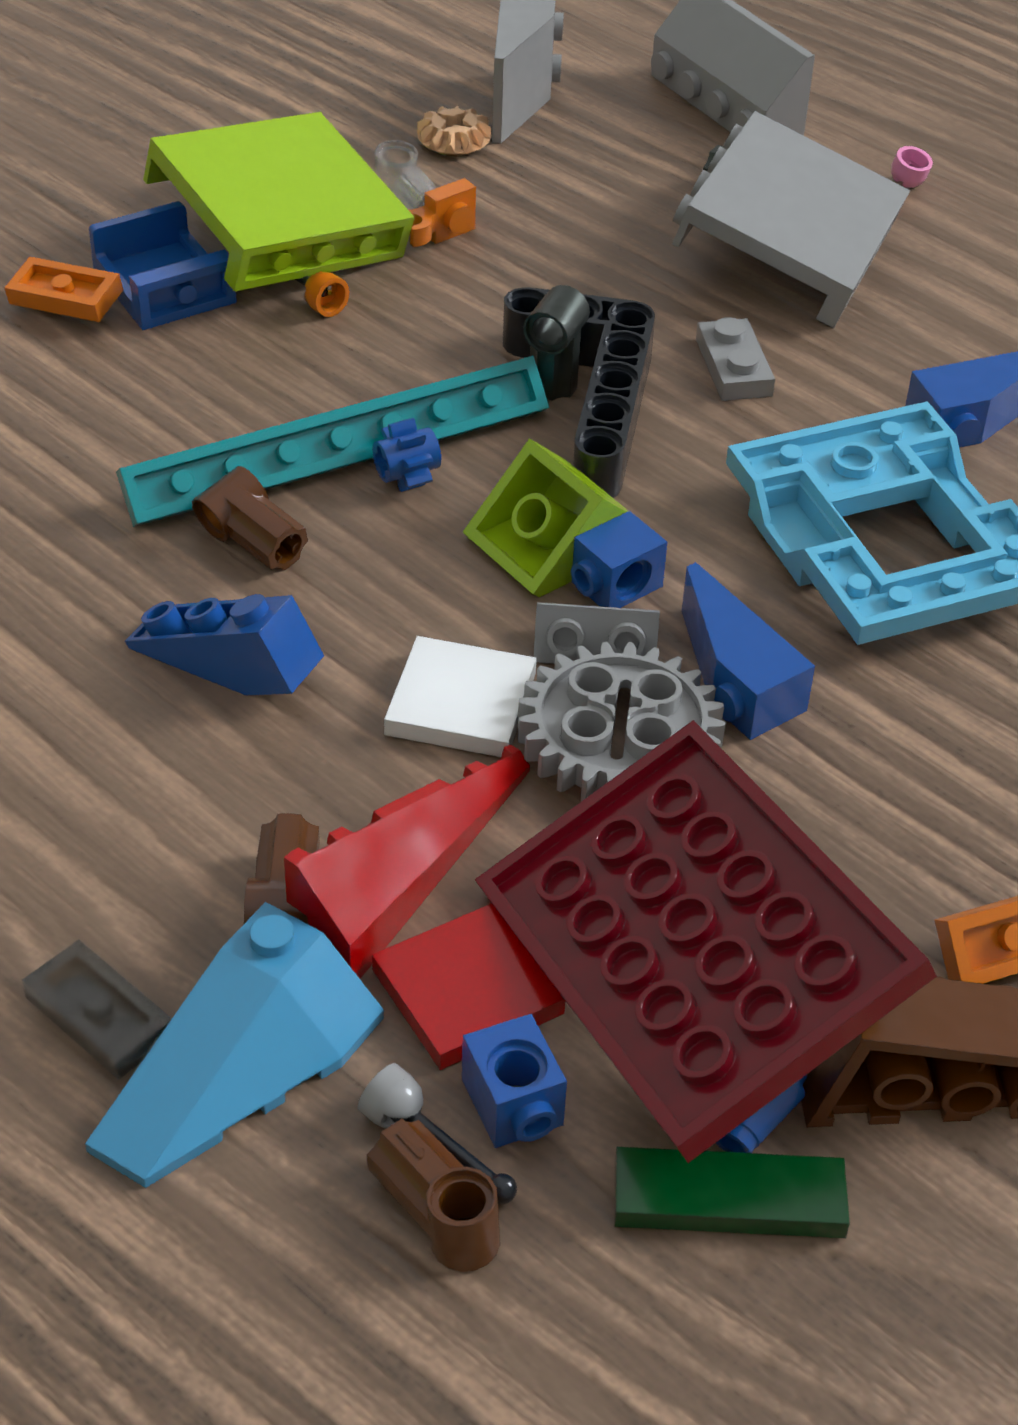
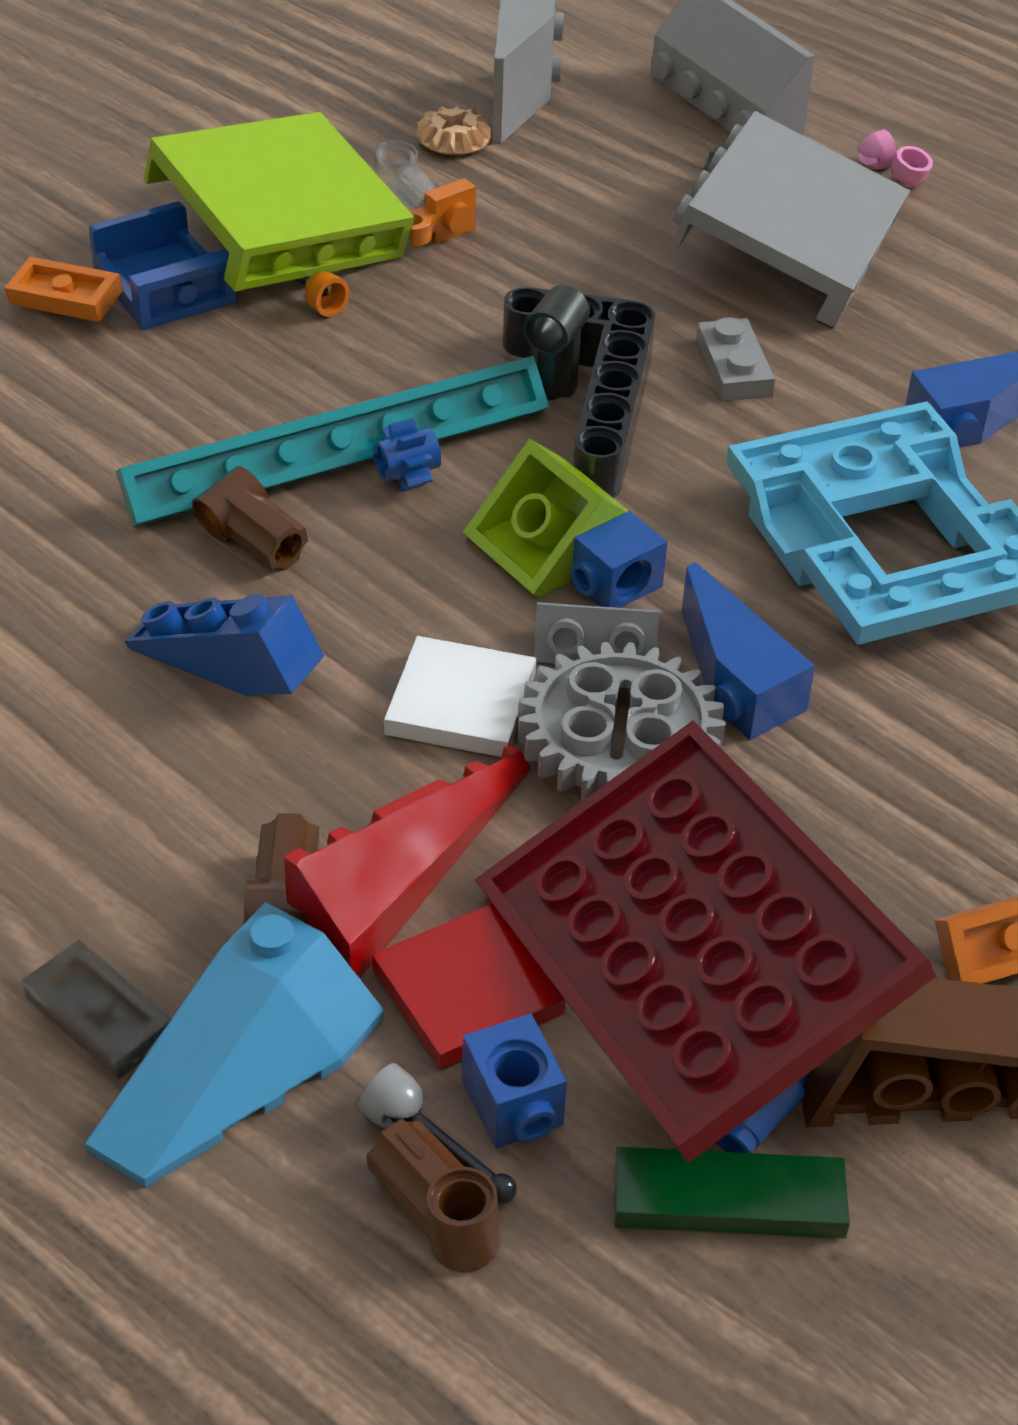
(877, 150): none -> bright pink hinge

